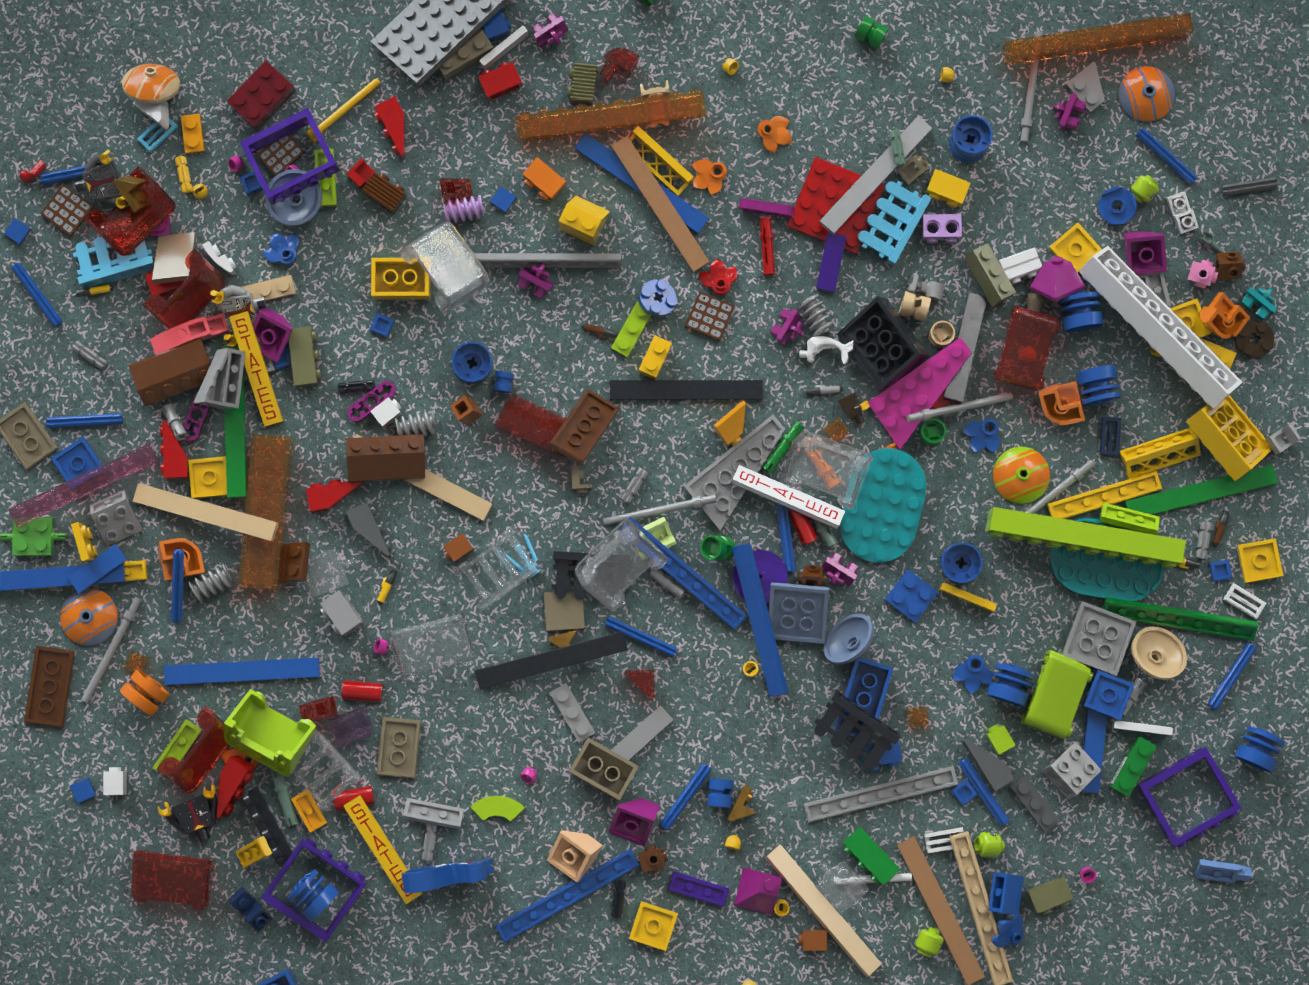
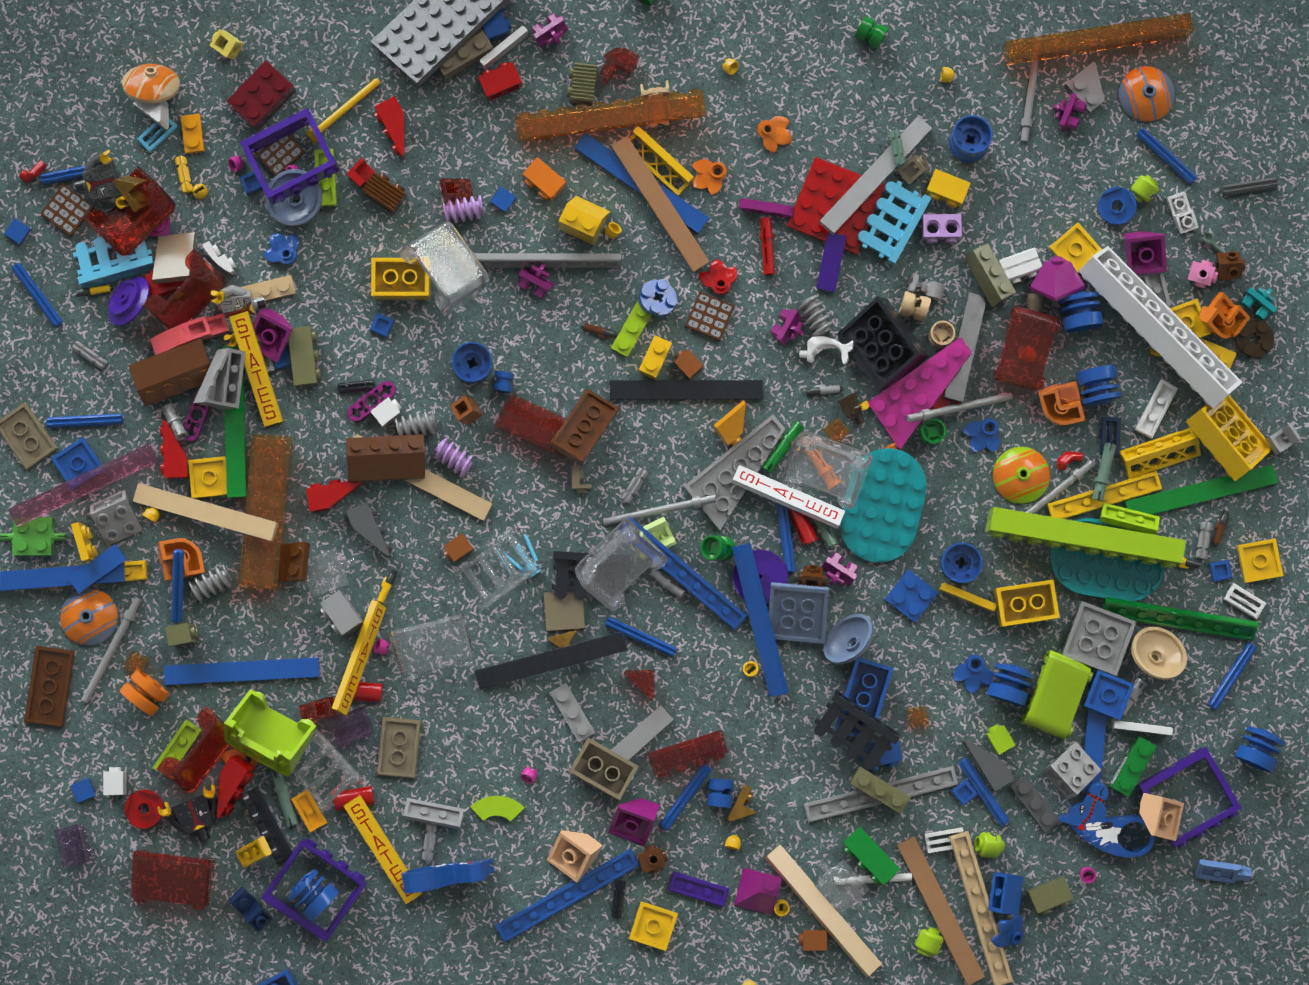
(72, 845): none -> clear purple bracket
(127, 300): none -> dark purple piece
(135, 815): none -> red plate
(151, 514): none -> yellow hinge
(182, 635): none -> olive brick
(228, 50): none -> light yellow brick
(359, 657): none -> yellow tile
(453, 457): none -> lavender piece
(612, 230): none -> yellow hinge
(687, 752): none -> clear red slope
(688, 364): none -> dark orange brick
(879, 790): none -> olive brick
(1026, 603): none -> yellow brick
(1067, 457): none -> red arm
(1091, 823): none -> blue animal
(1101, 480): none -> sand green pin
(1156, 409): none -> white tile
(1161, 815): none -> light nougat slope

